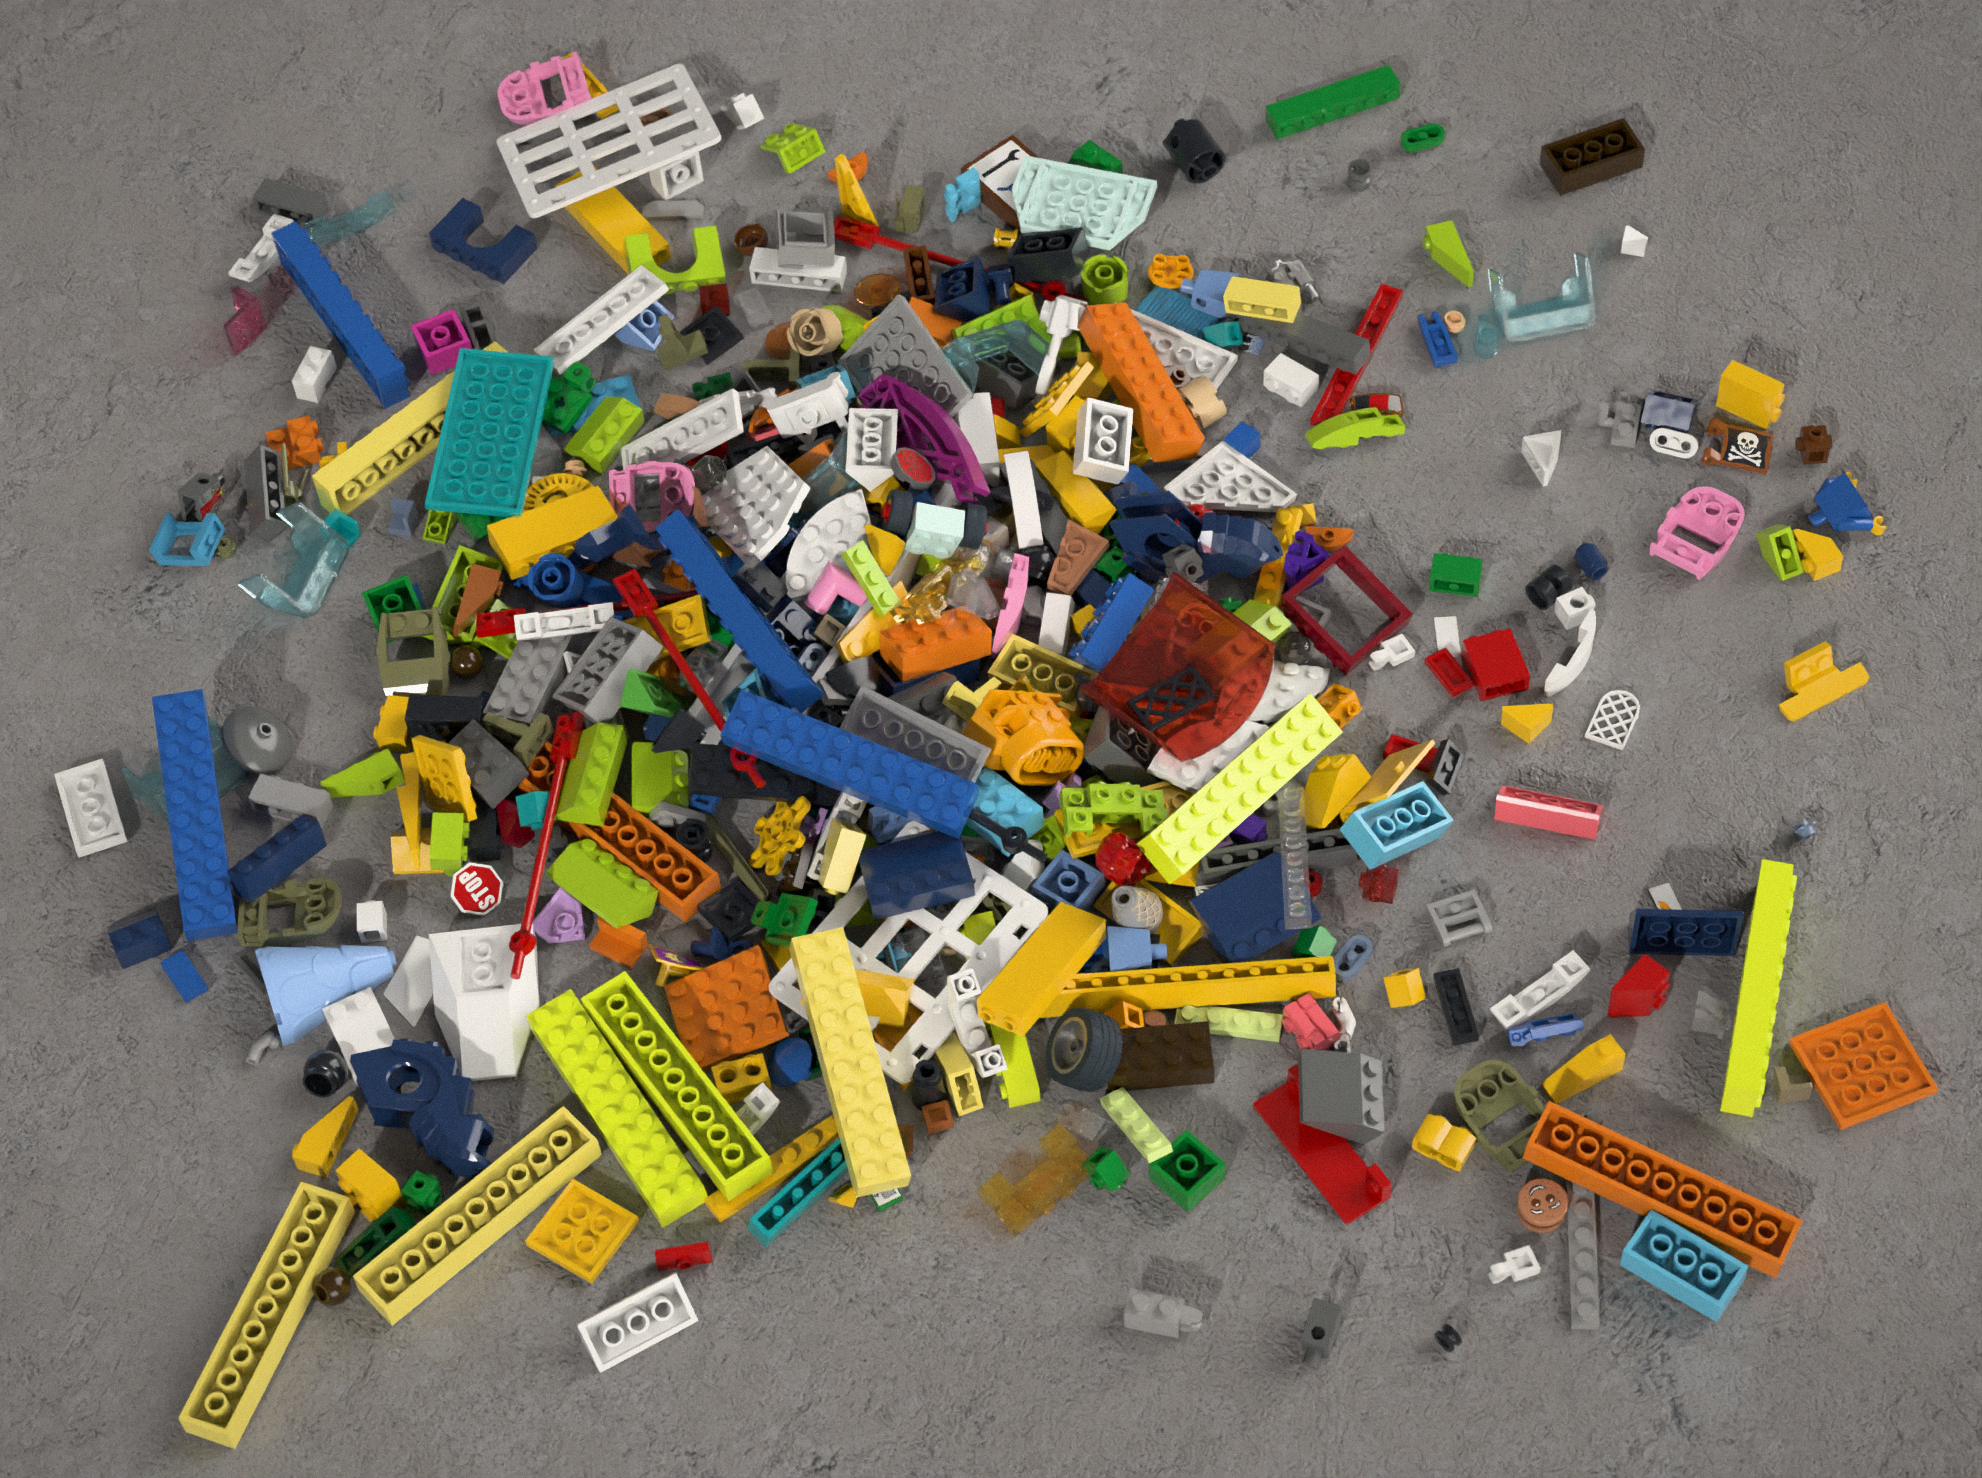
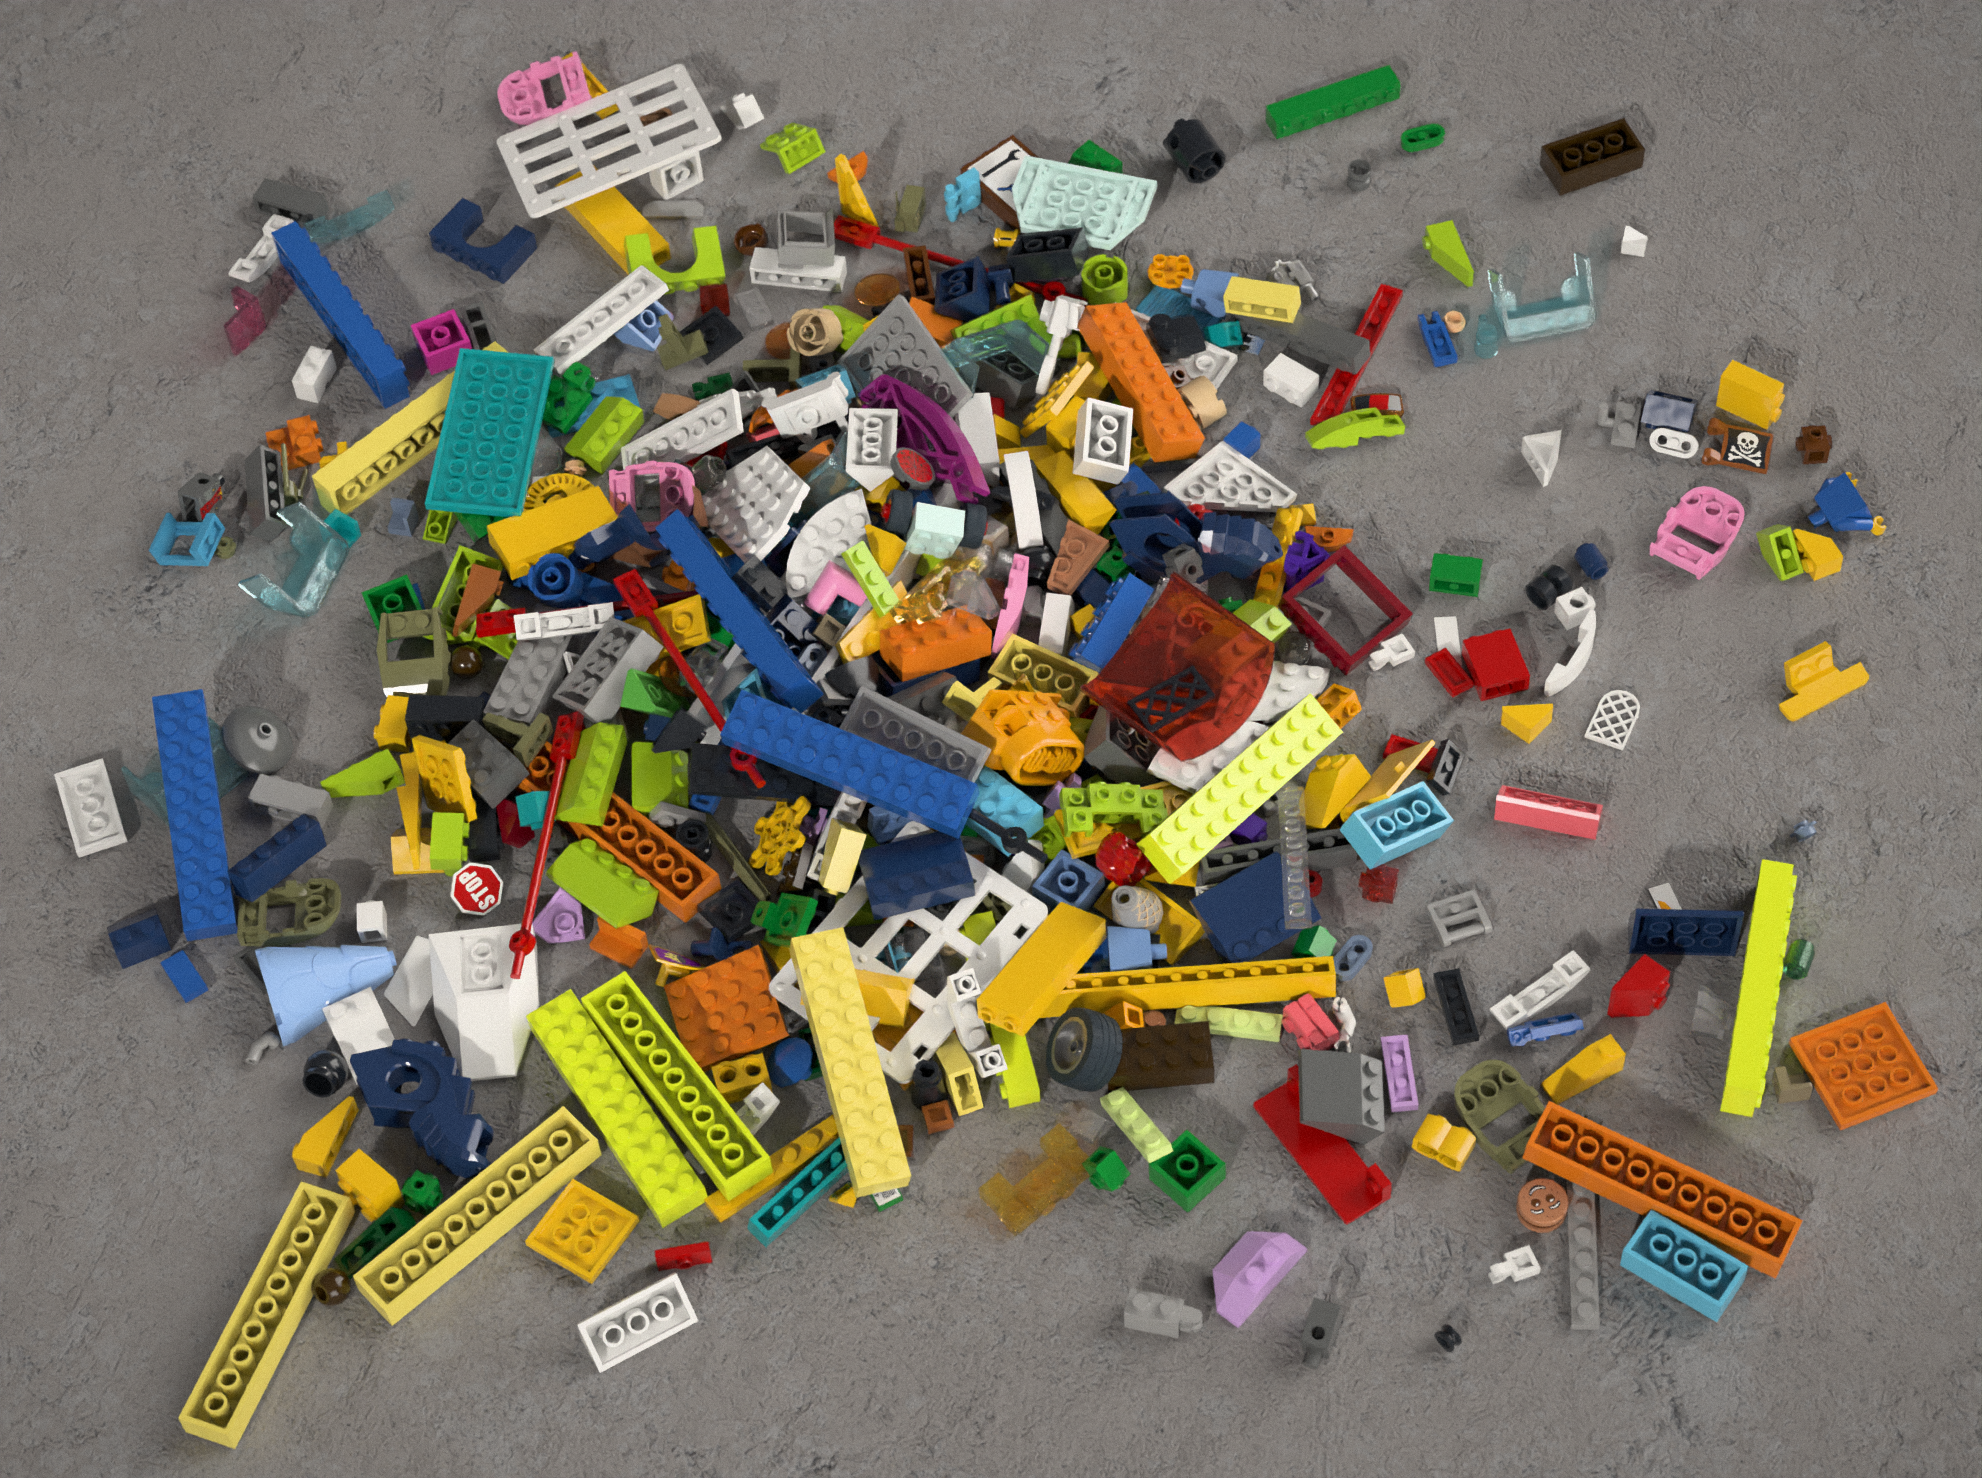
(1082, 700): black piece -> none
(1175, 336): none -> black slope
(1252, 1272): none -> lavender wedge
(1399, 1073): none -> lavender plate
(1798, 959): none -> clear green brick

